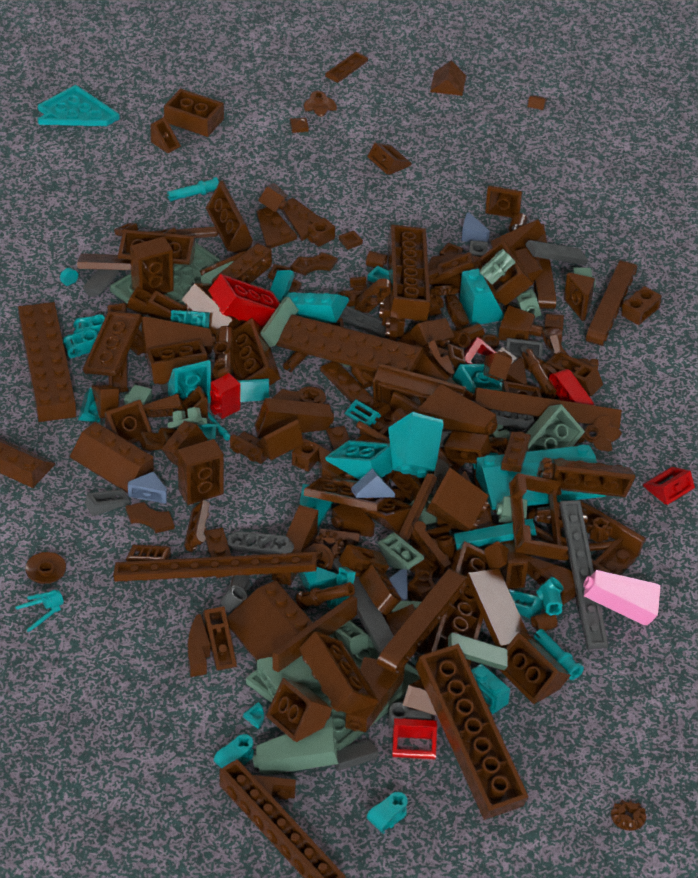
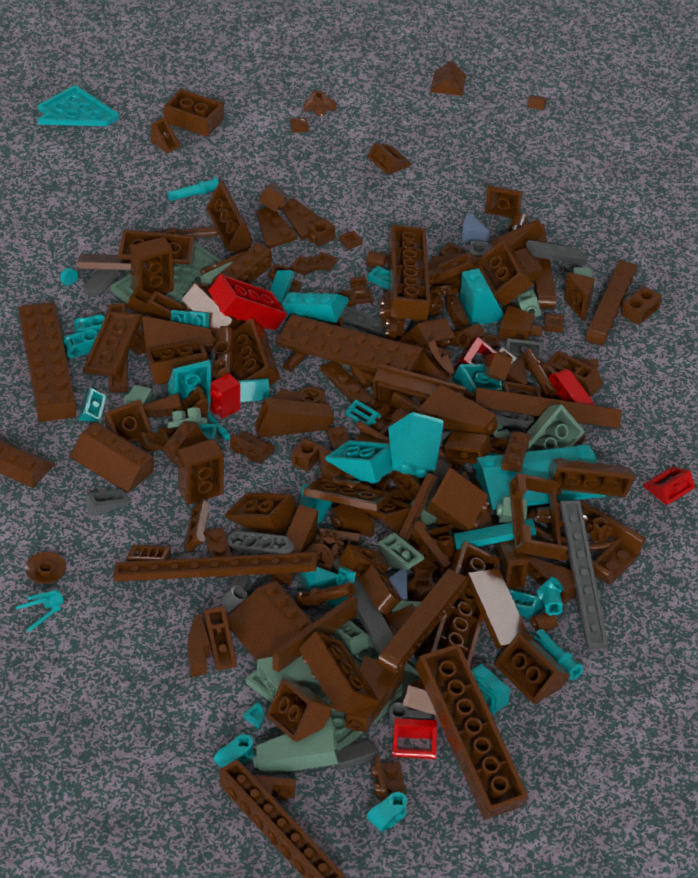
(106, 398): reddish brown slope -> none
(129, 226): reddish brown tile -> none
(143, 514): reddish brown tile -> none
(148, 488): sand blue slope -> none
(264, 512): none -> reddish brown slope
(277, 322): sand green tile -> none
(281, 440): reddish brown slope -> none
(346, 67): reddish brown tile -> none
(365, 303): reddish brown beam -> none
(372, 486): sand blue slope -> none
(388, 778): none -> reddish brown bracket
(456, 355): reddish brown slope -> none
(480, 651): sand green tile -> none
(496, 555): reddish brown slope -> none
(497, 266): sand green hips -> none
(546, 469): reddish brown gear -> none
(553, 339): reddish brown slope -> none
(604, 433): reddish brown plate -> none
(624, 595): bright pink slope -> none
(625, 821): reddish brown gear -> none

